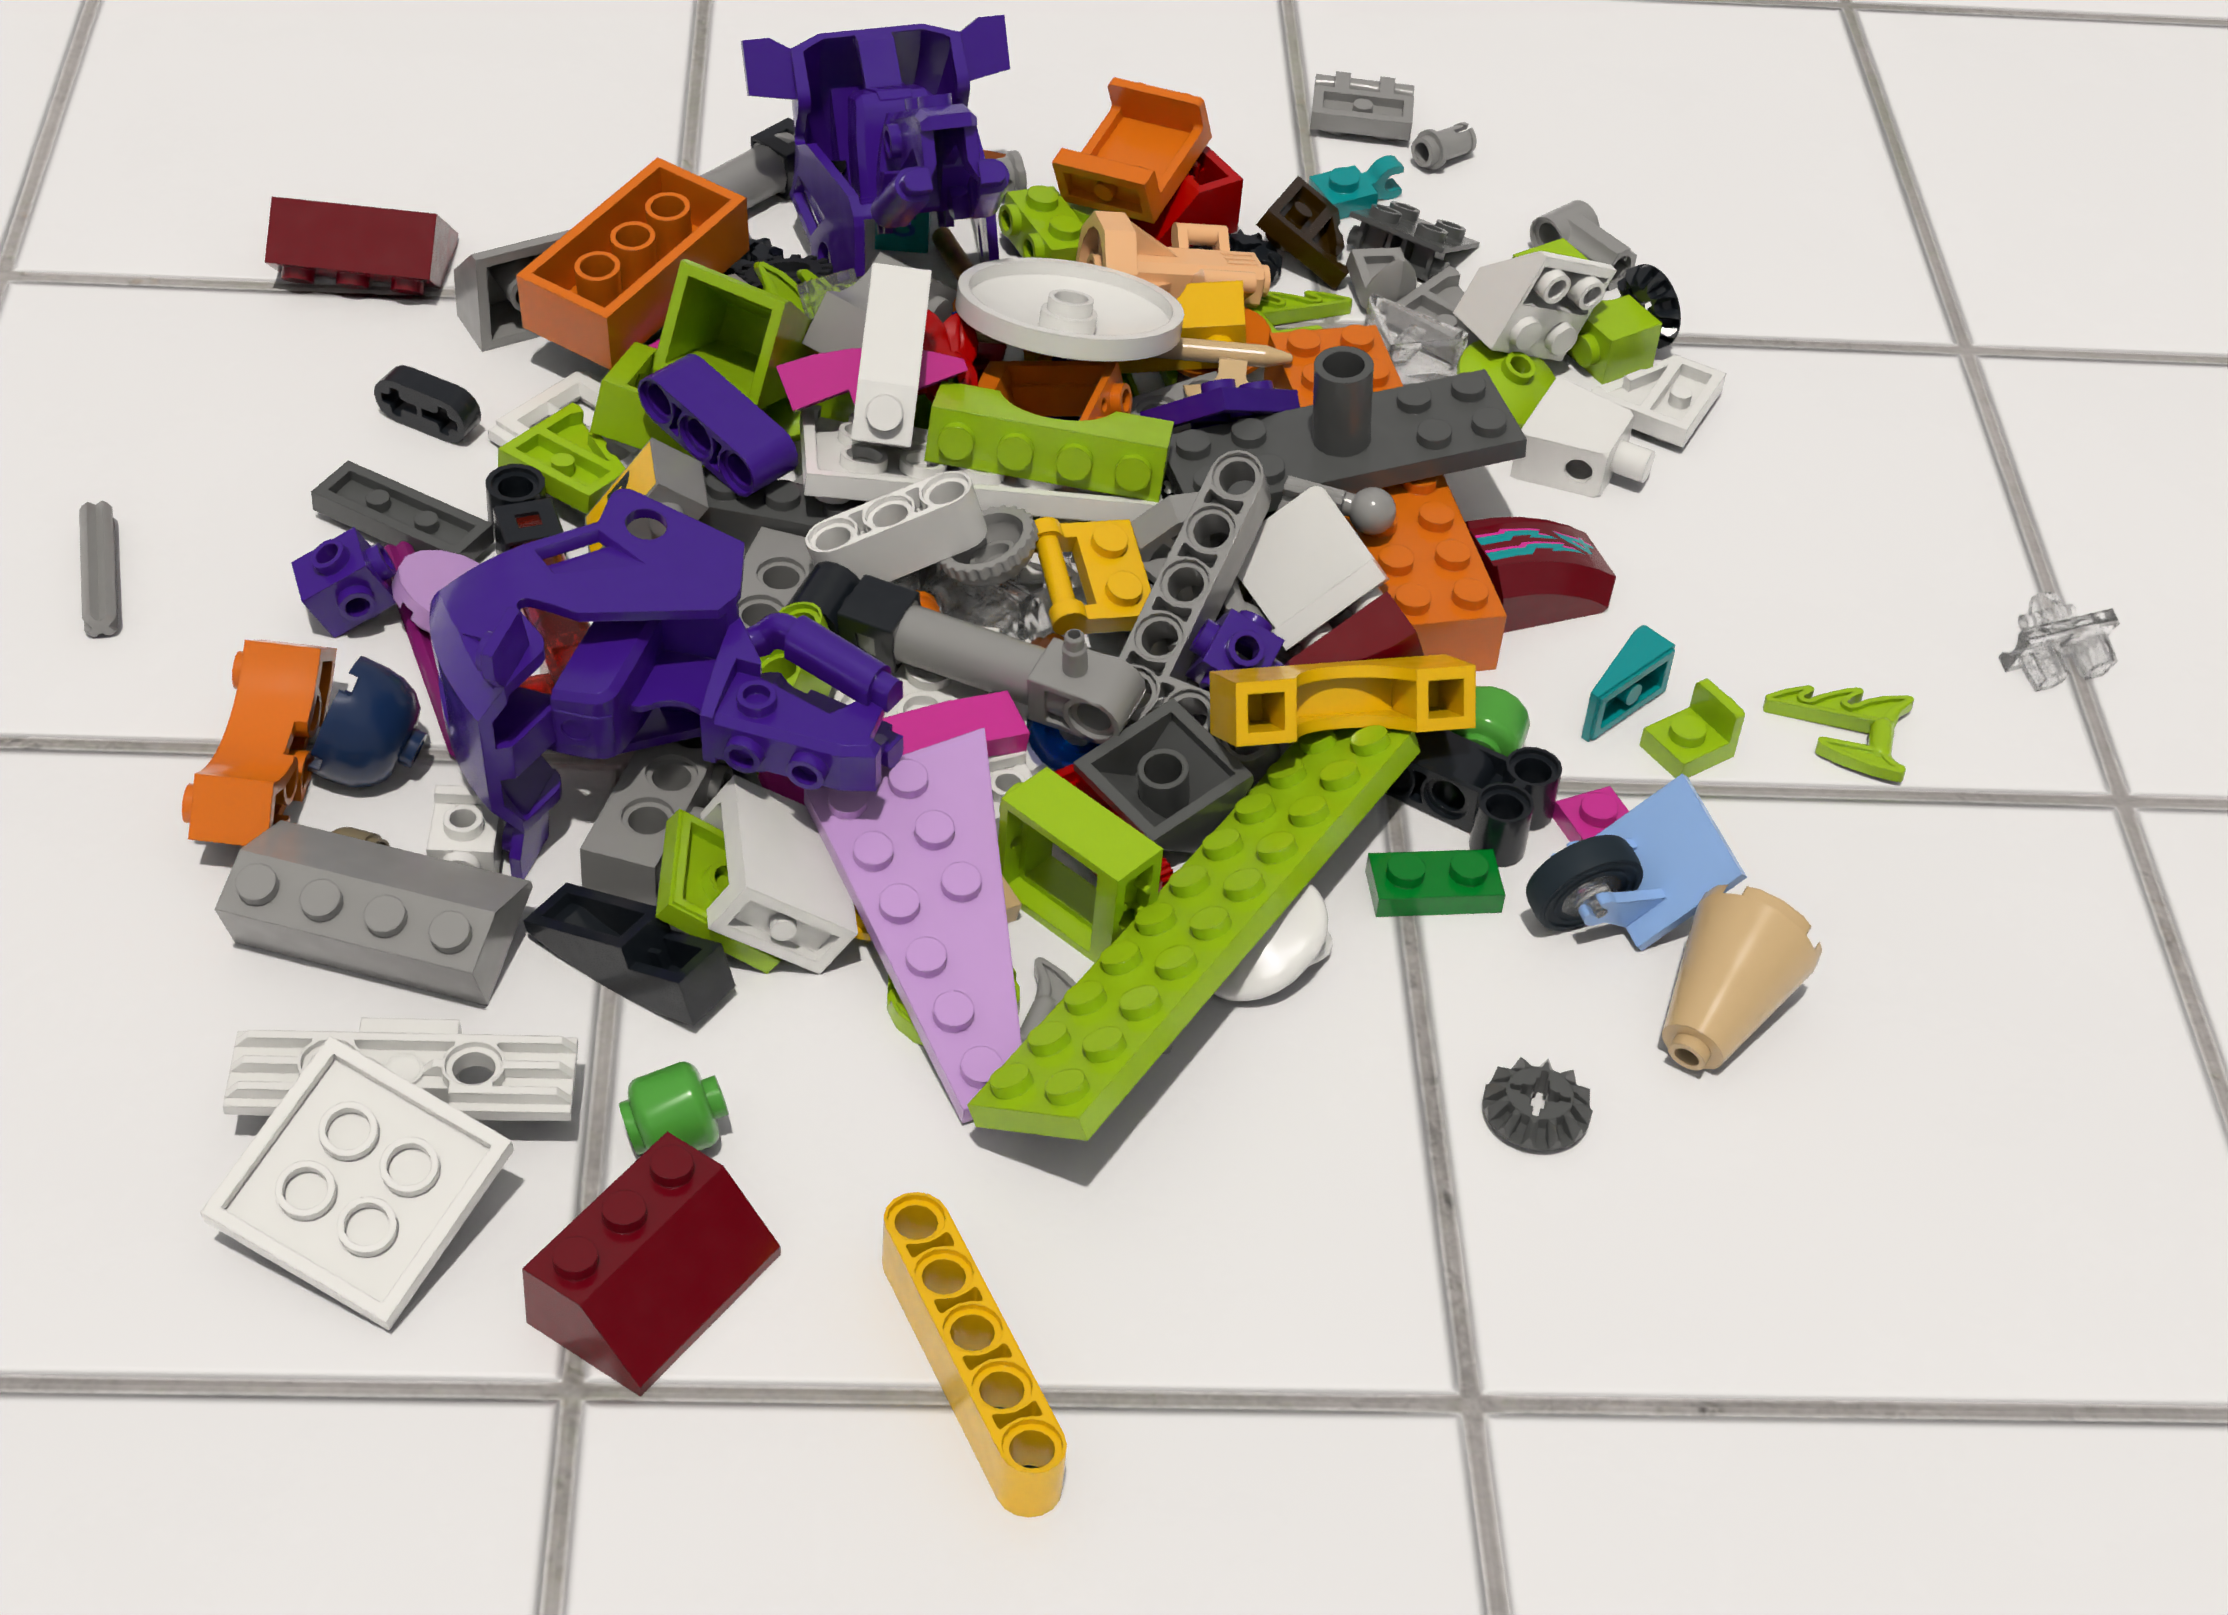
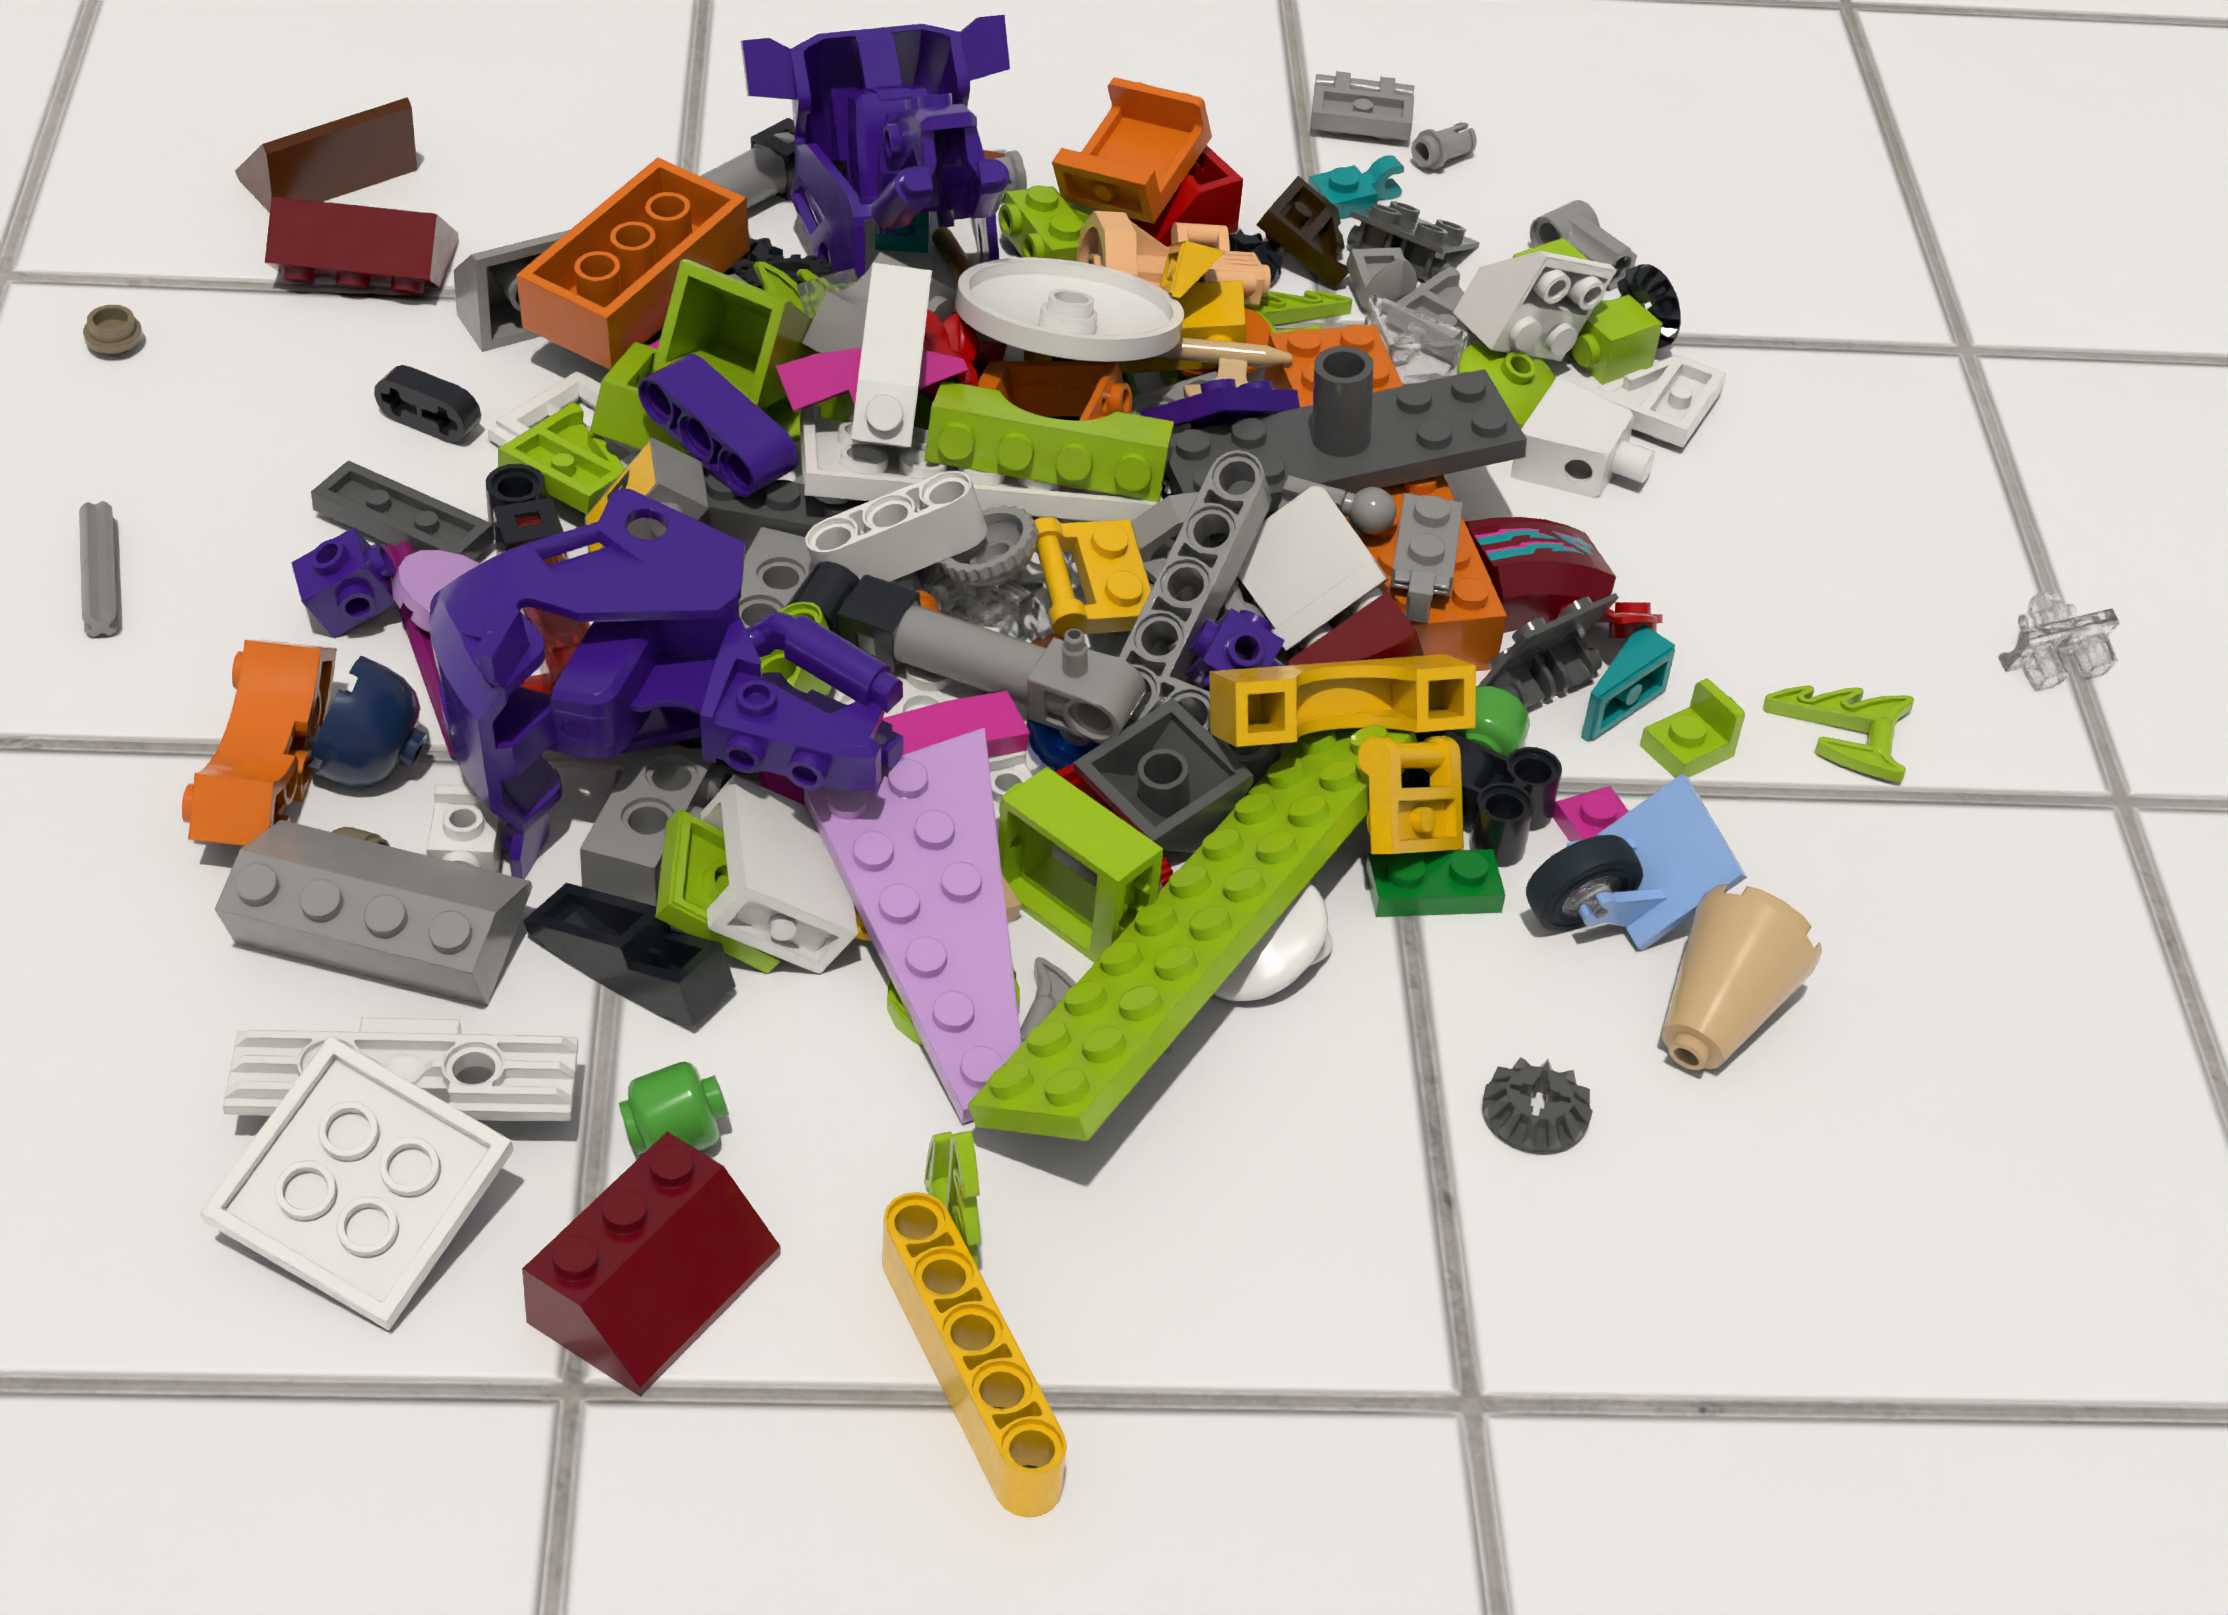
(112, 330): none -> dark tan plate
(334, 156): none -> reddish brown slope
(953, 1179): none -> lime piece
(1186, 265): none -> yellow slope
(1418, 816): none -> yellow plate
(1425, 551): none -> light grey hinge
(1550, 655): none -> dark grey hinge
(1628, 618): none -> red plate

